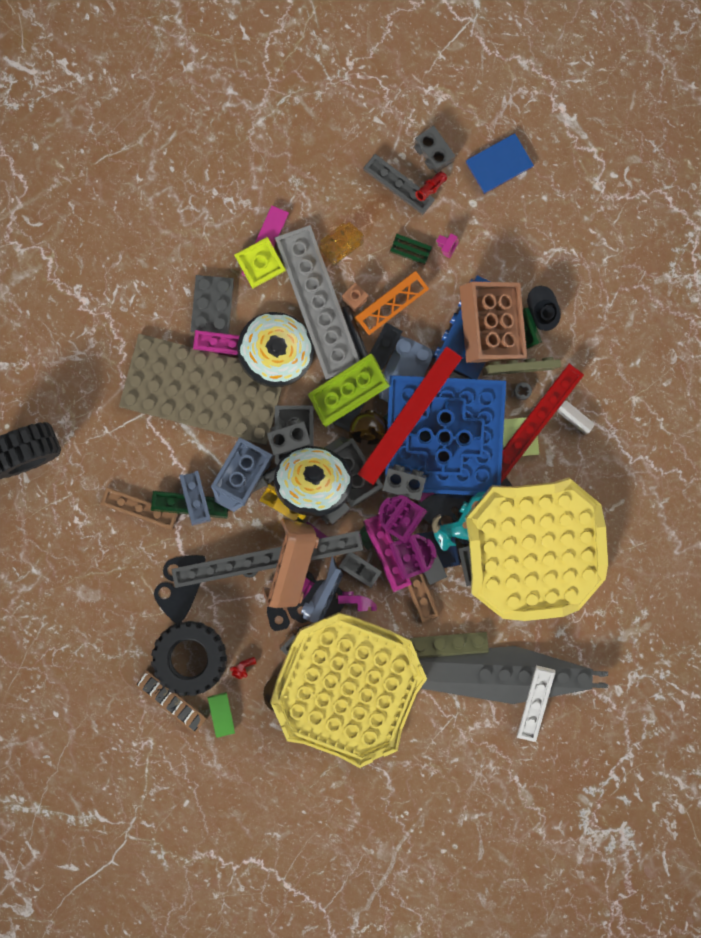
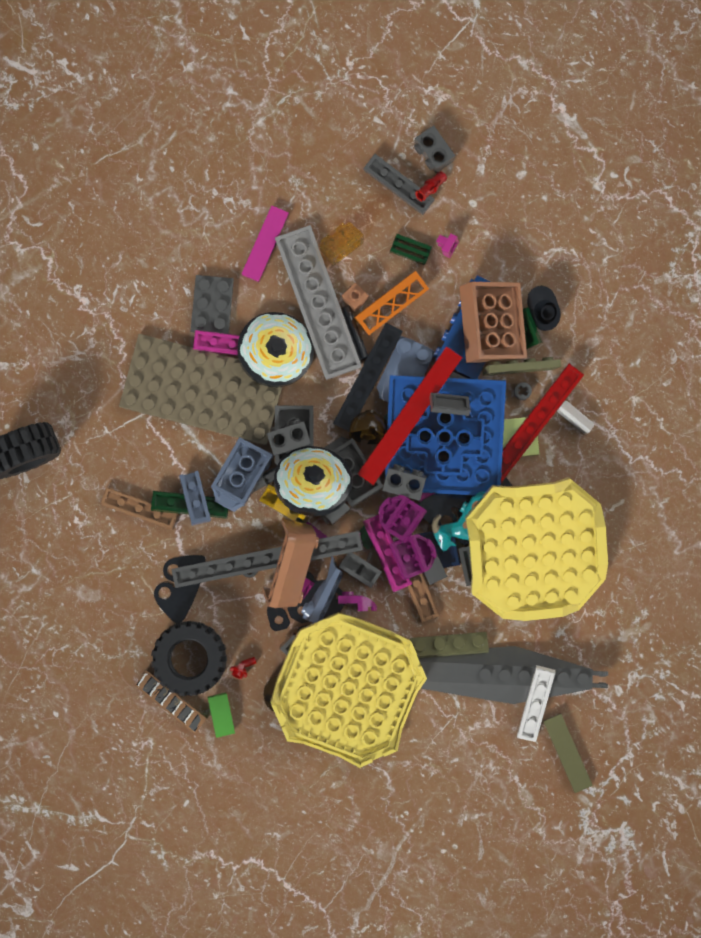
(260, 262): neon yellow tile -> none
(348, 390): lime plate -> none
(450, 404): none -> dark grey tile
(499, 163): blue tile -> none
(567, 753): none -> olive tile

